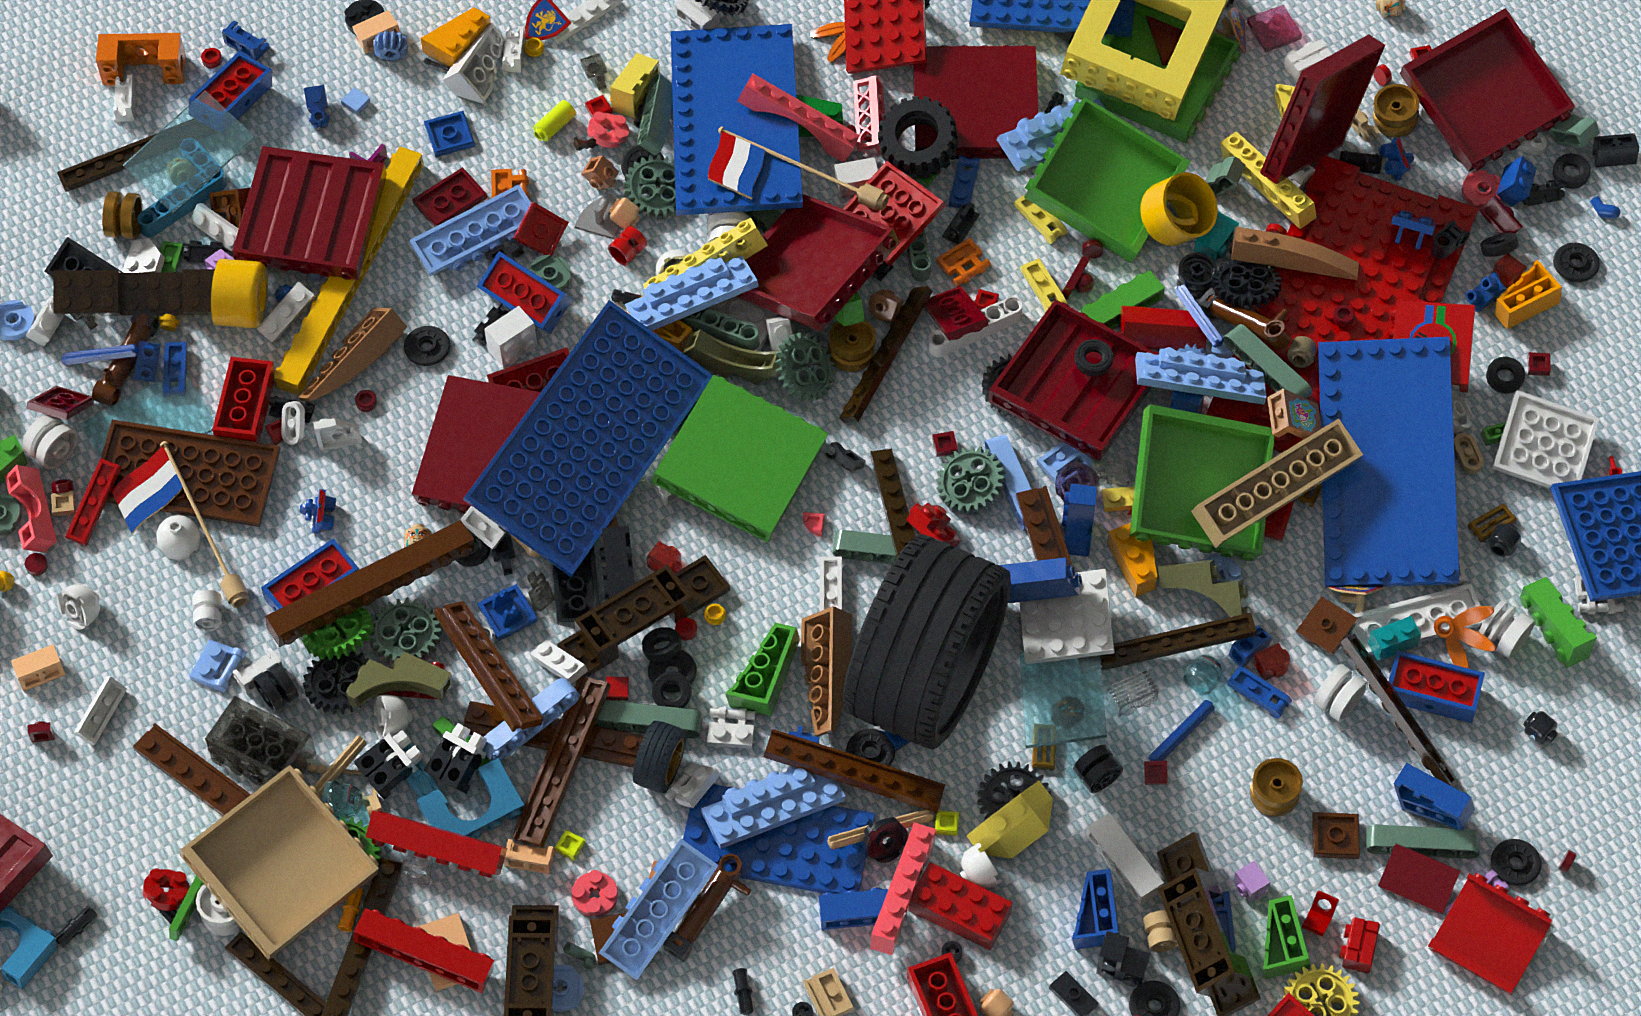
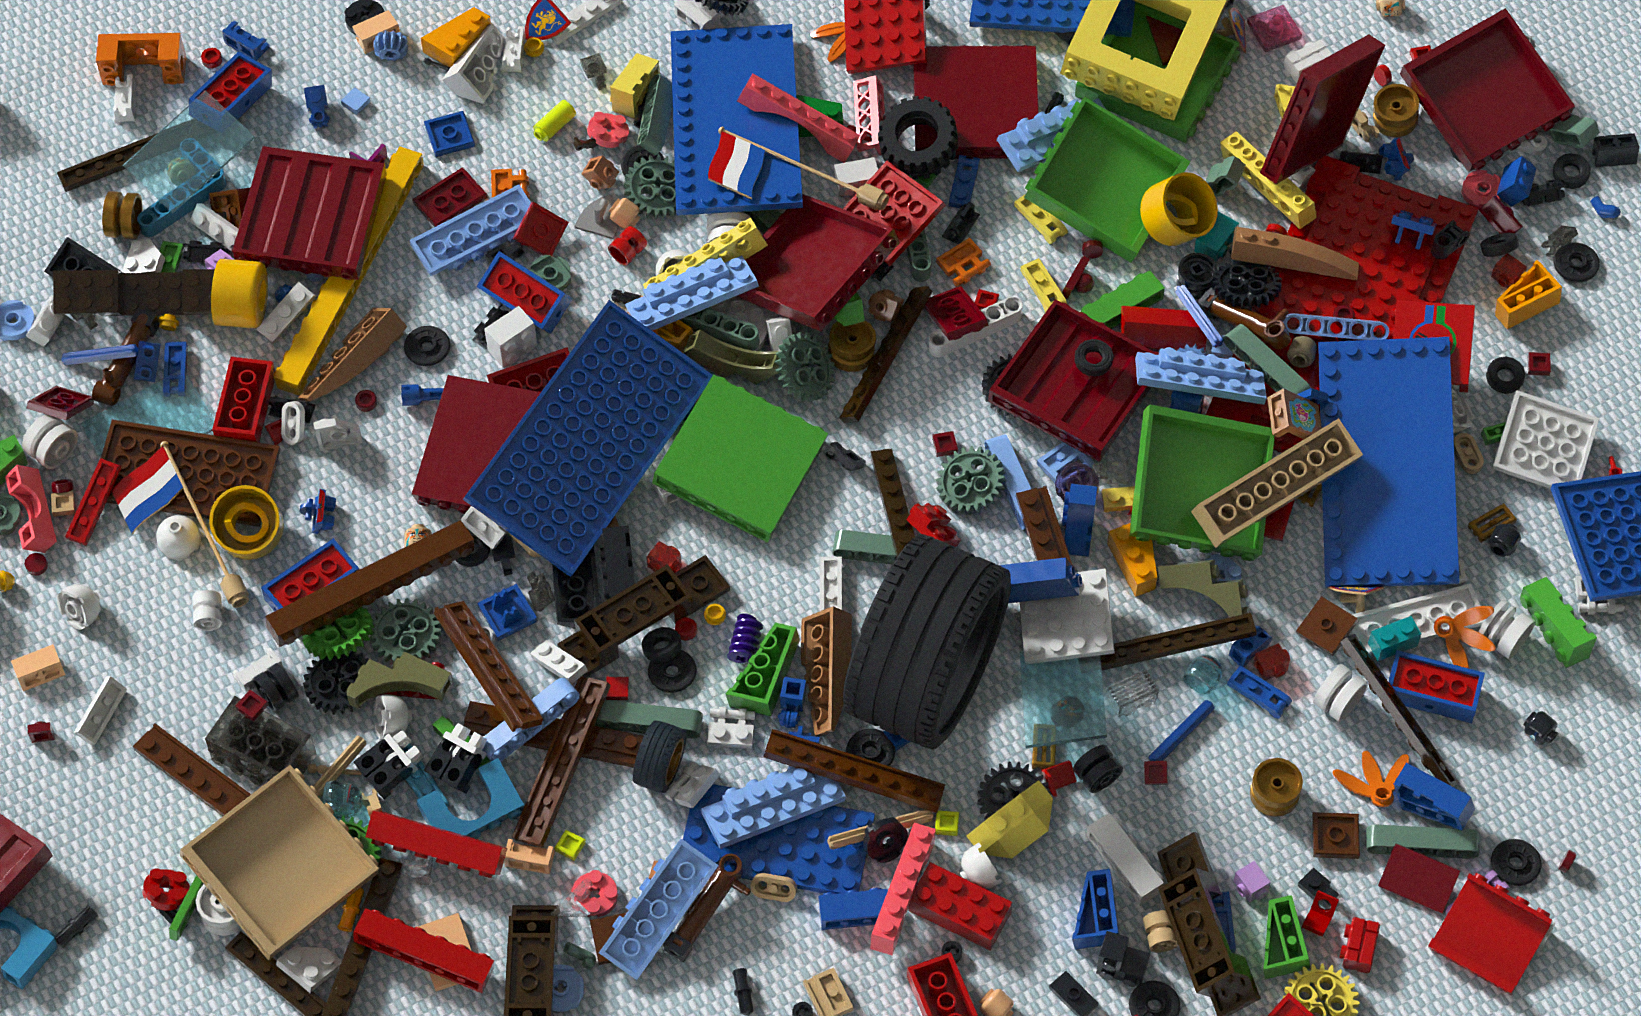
(211, 663): light blue plate -> none
(234, 503): none -> yellow piece
(251, 705): none -> dark red plate
(309, 965): none -> white plate
(414, 395): none -> blue piece
(570, 906): none -> clear slope
(598, 105): red tile -> none
(672, 677): black tyre -> none
(744, 638): none -> dark purple piece
(774, 887): none -> tan plate
(791, 701): none -> blue brick
(814, 522): coral tile -> none
(1059, 776): none -> red bracket
(1314, 395): none -> blue tile
(1316, 881): none -> black plate
(1345, 332): none -> light blue beam
(1377, 790): none -> orange plant
(1486, 292): blue hips -> none
(1562, 237): none -> clear smoke plate

